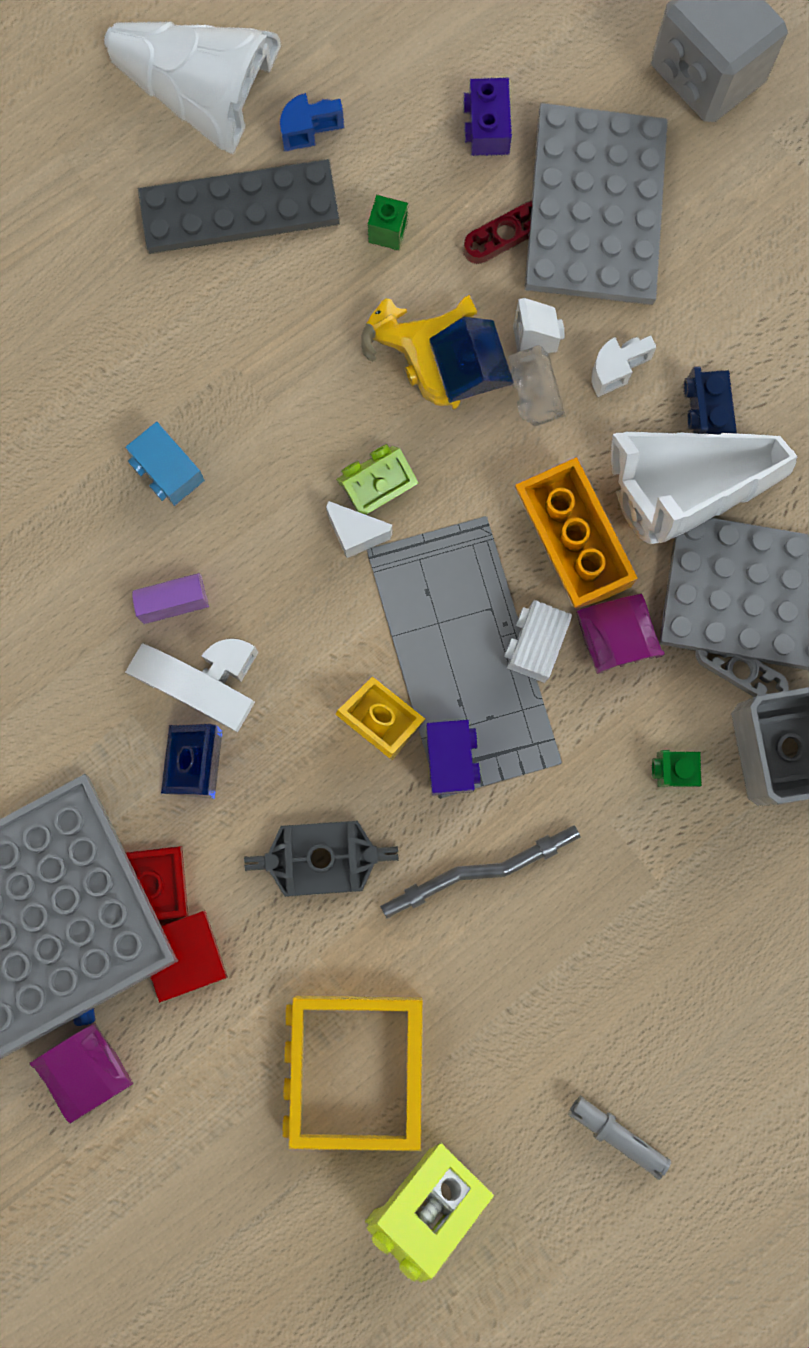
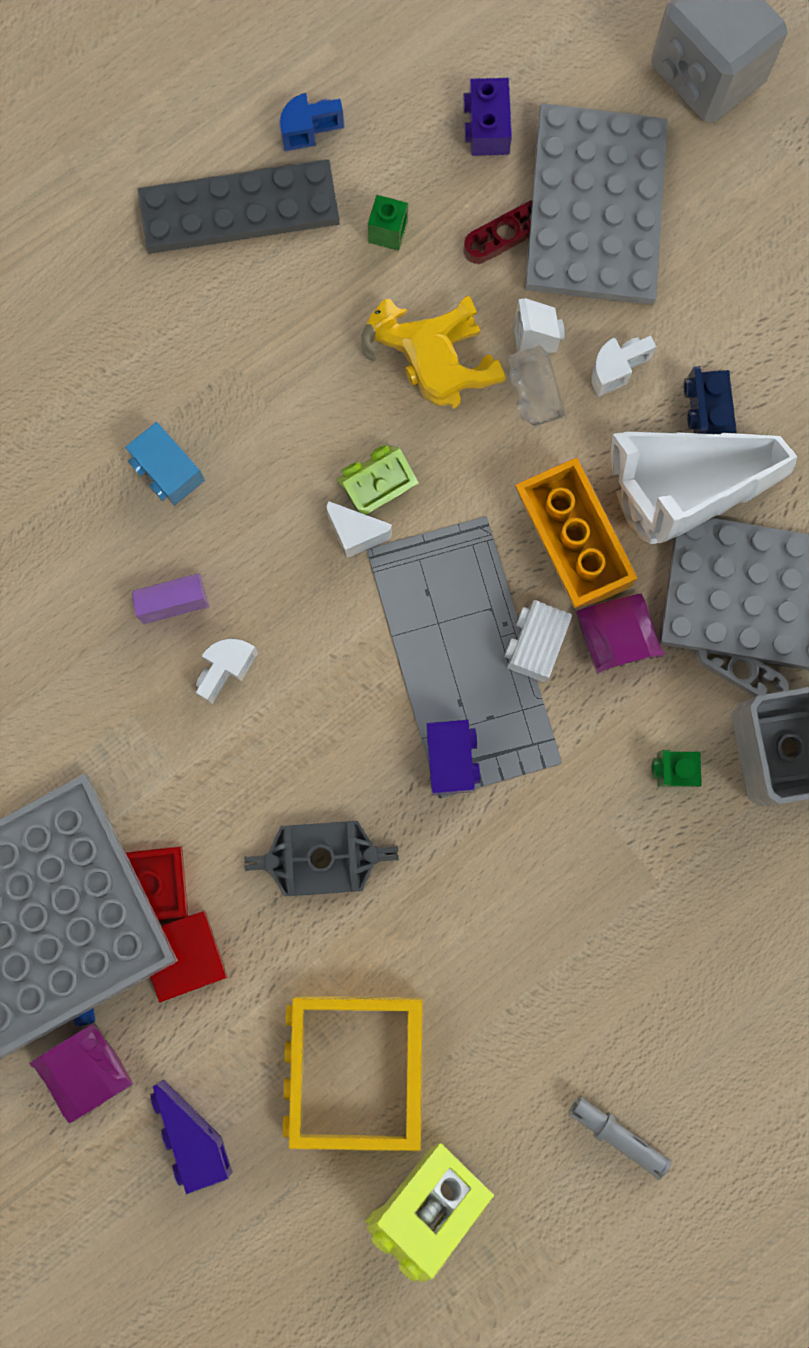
(190, 686): white slope -> none
(192, 760): clear blue slope -> none
(195, 70): white cone -> none
(195, 1144): none -> dark purple slope
(380, 717): yellow slope -> none
(470, 358): clear blue slope -> none
(545, 847): flat silver bar -> none

